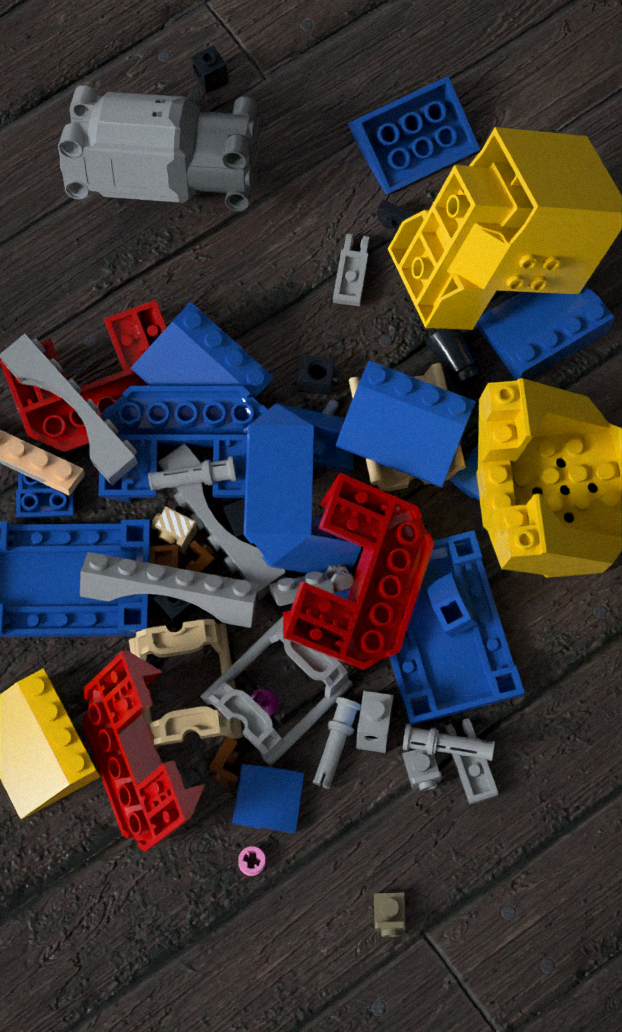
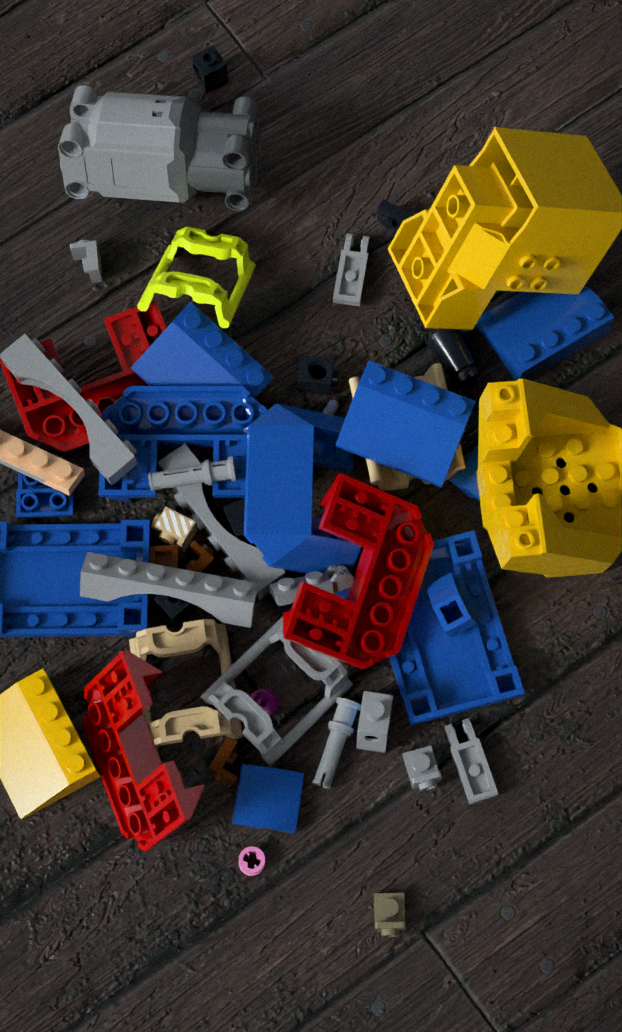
(90, 255): none -> light grey bracket
(201, 288): none -> neon yellow piece
(414, 135): blue slope -> none
(434, 741): light grey pin -> none

